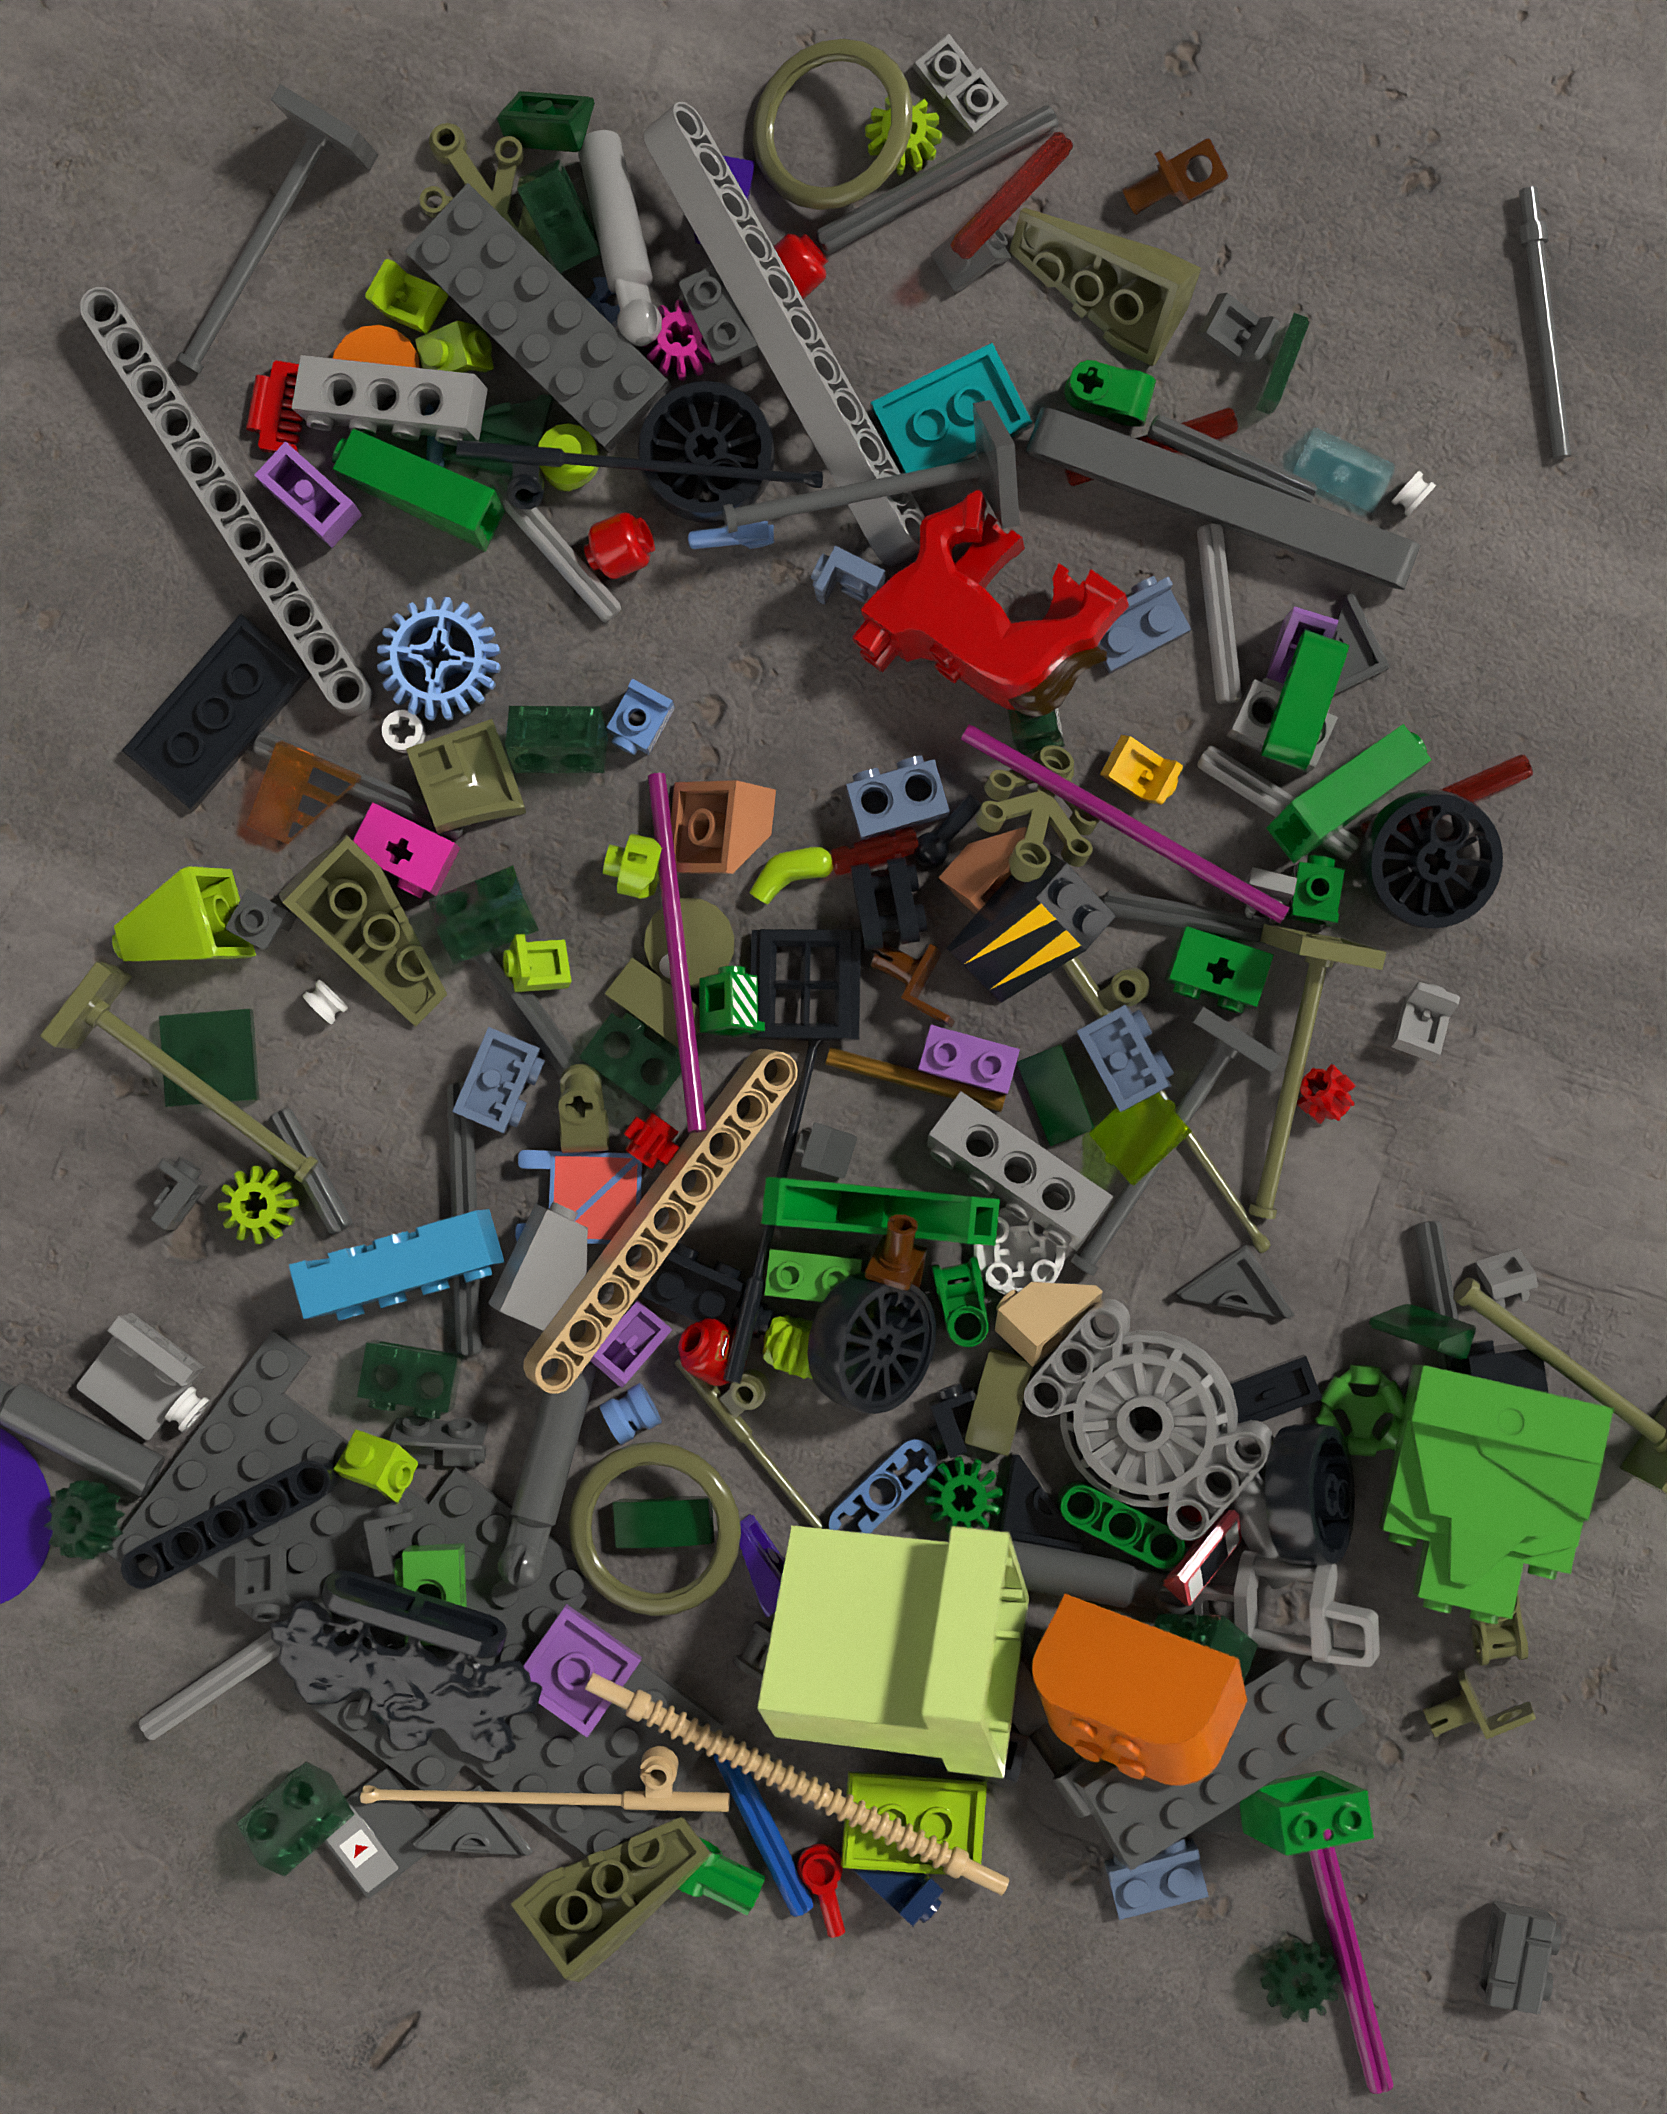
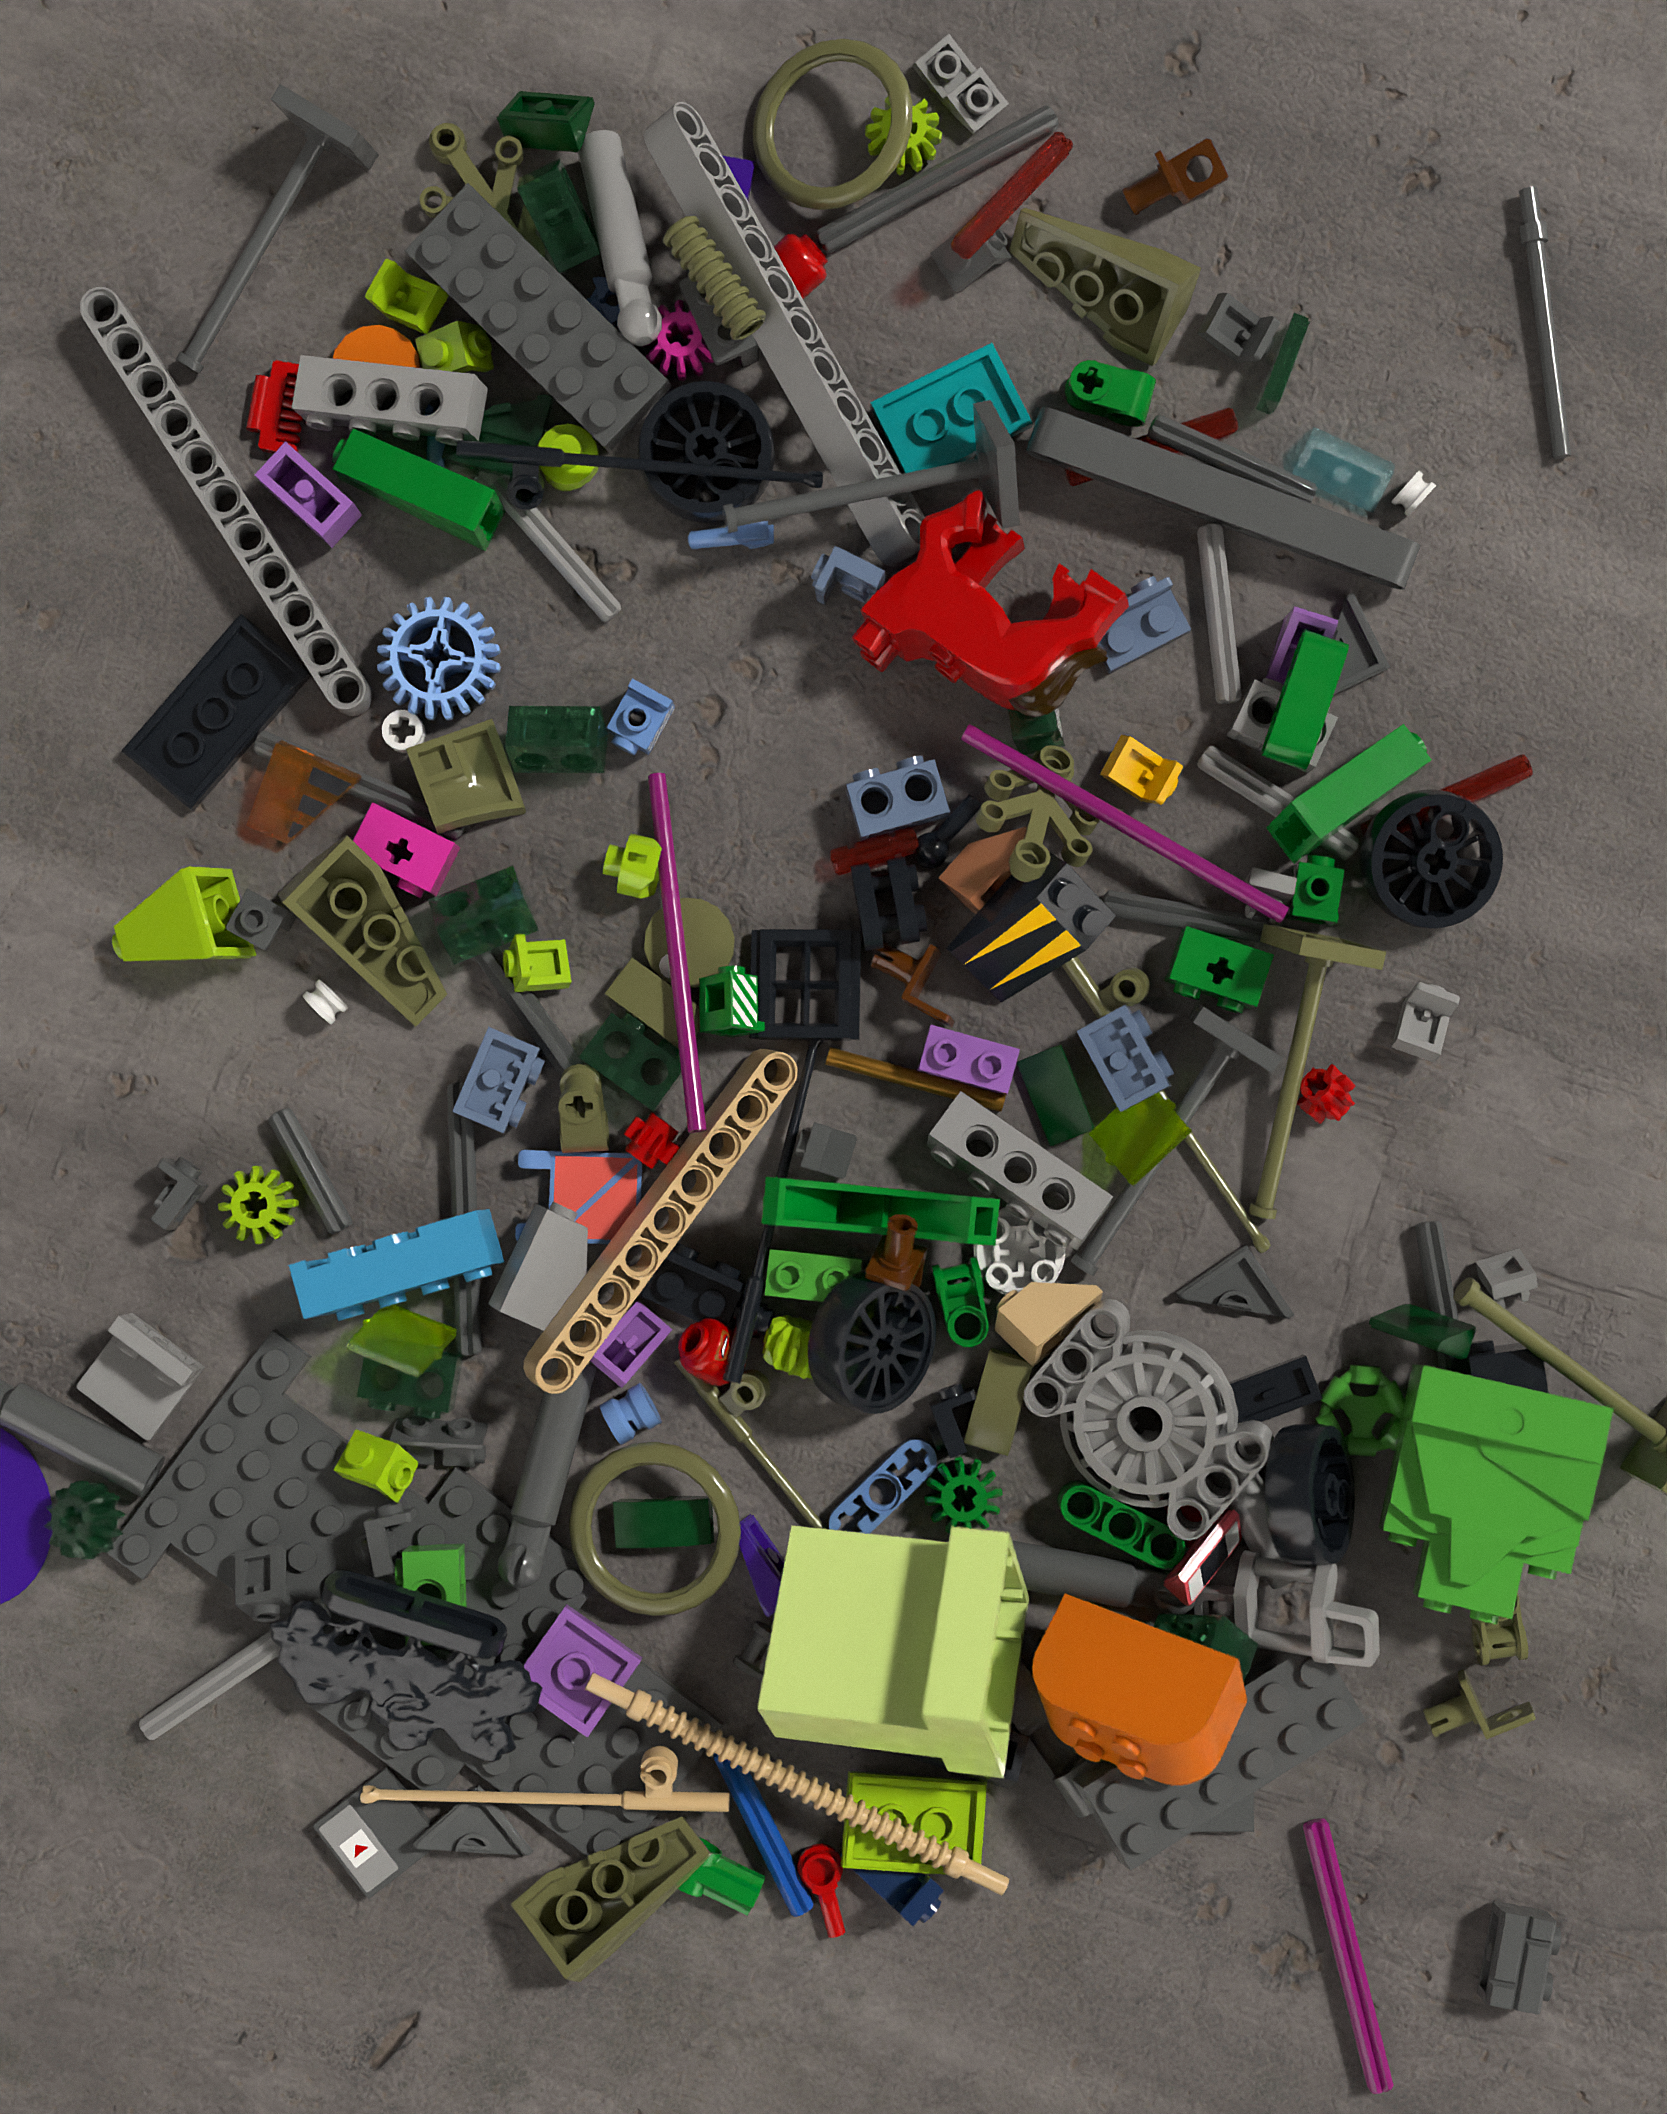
(90, 1008): olive tile -> none
(187, 1409): white bush -> none
(210, 1532): black beam -> none
(216, 1049): clear green plate -> none
(290, 1826): clear green brick -> none
(402, 1339): none -> clear neon green piece
(619, 545): red head -> none
(714, 277): none -> olive piece
(719, 824): nougat slope -> none
(789, 867): lime arm -> none
(1031, 1514): black tile -> none
(1158, 1883): sand blue bracket -> none
(1299, 1808): green window -> none
(1305, 1996): clear green gear -> none

